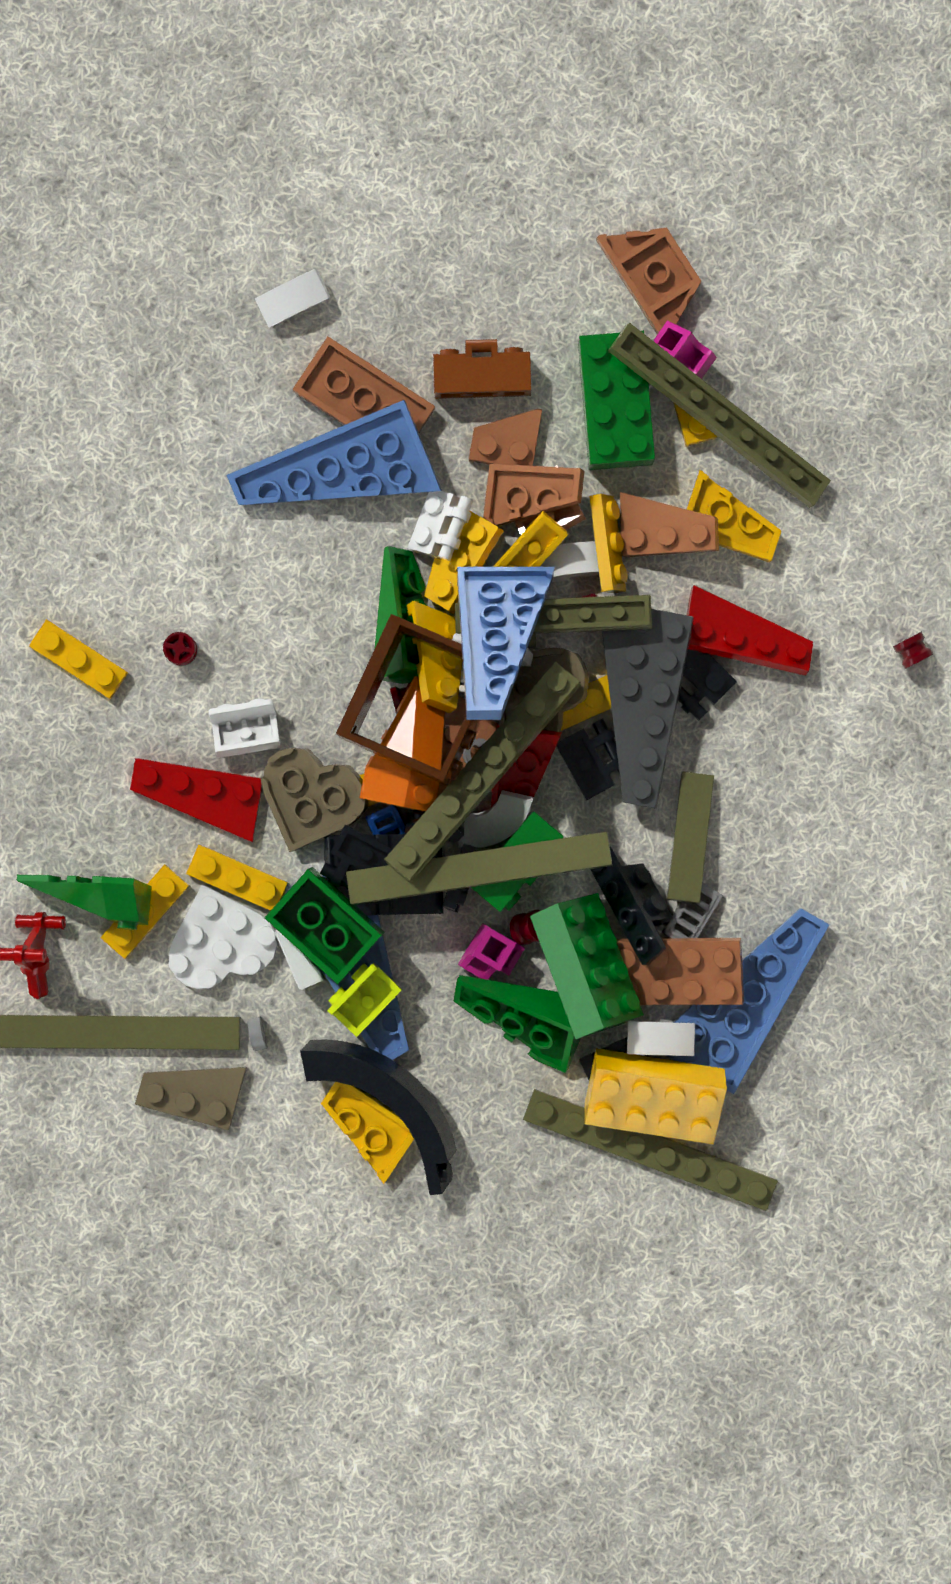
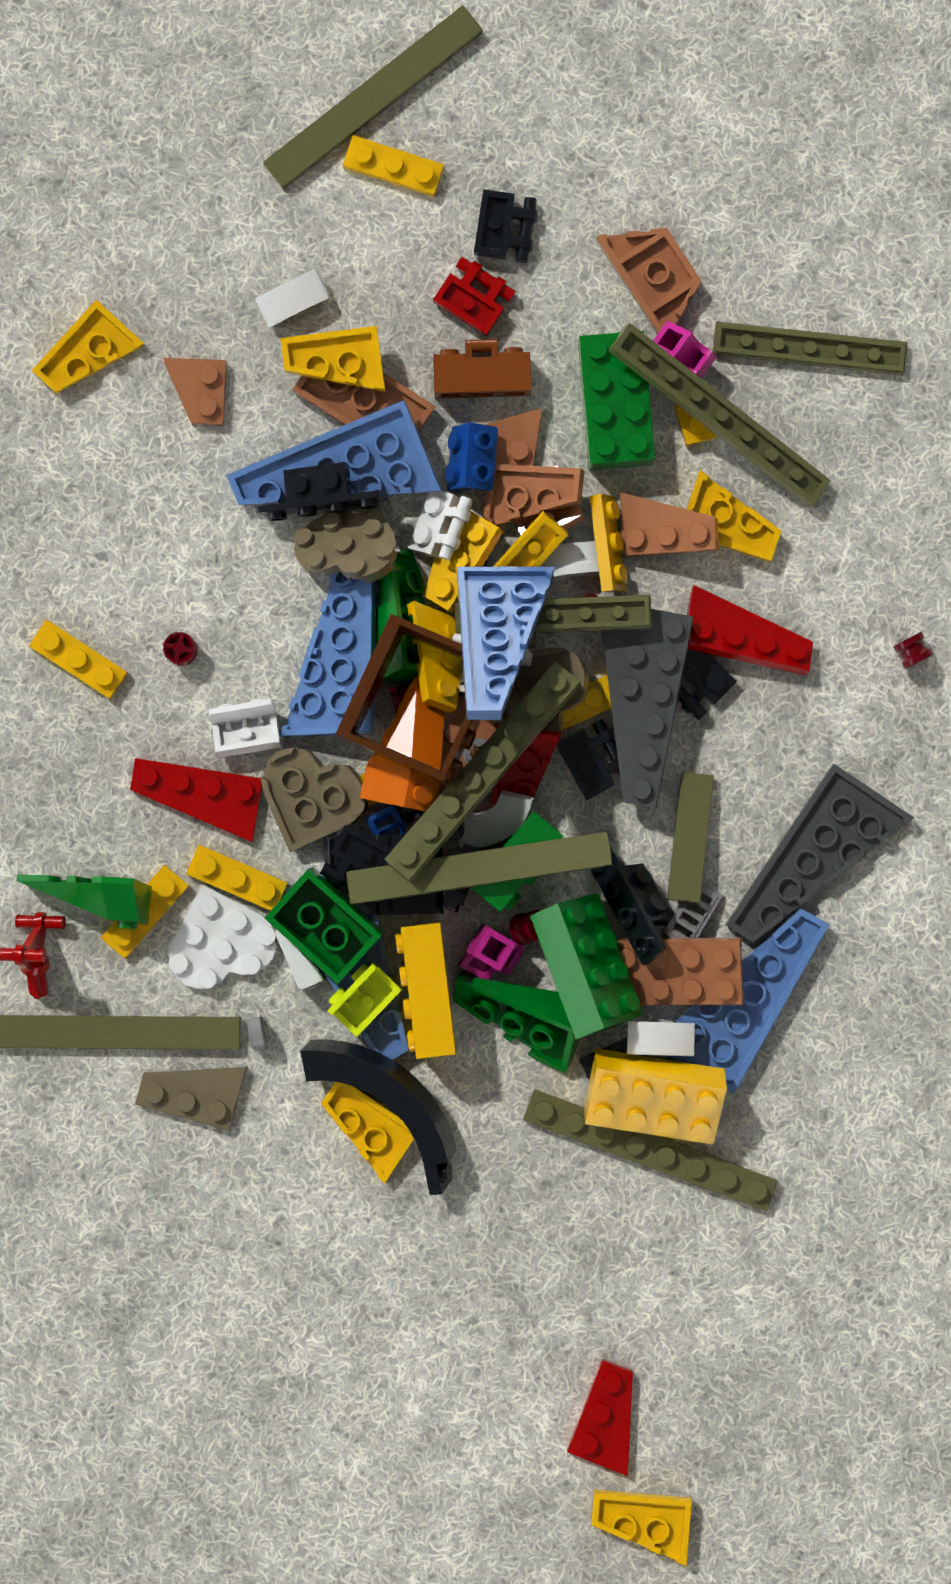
(86, 348): none -> yellow wing
(200, 388): none -> nougat wing
(319, 489): none -> black bracket
(335, 661): none -> medium blue wing
(336, 356): none -> yellow wing
(348, 542): none -> dark tan plate
(373, 97): none -> olive tile
(393, 166): none -> yellow plate
(427, 990): none -> yellow brick
(469, 304): none -> red plate
(471, 457): none -> blue bracket
(495, 222): none -> black plate
(605, 1420): none -> red wing
(646, 1519): none -> yellow wing
(809, 348): none -> olive tile
(826, 839): none -> dark grey wing

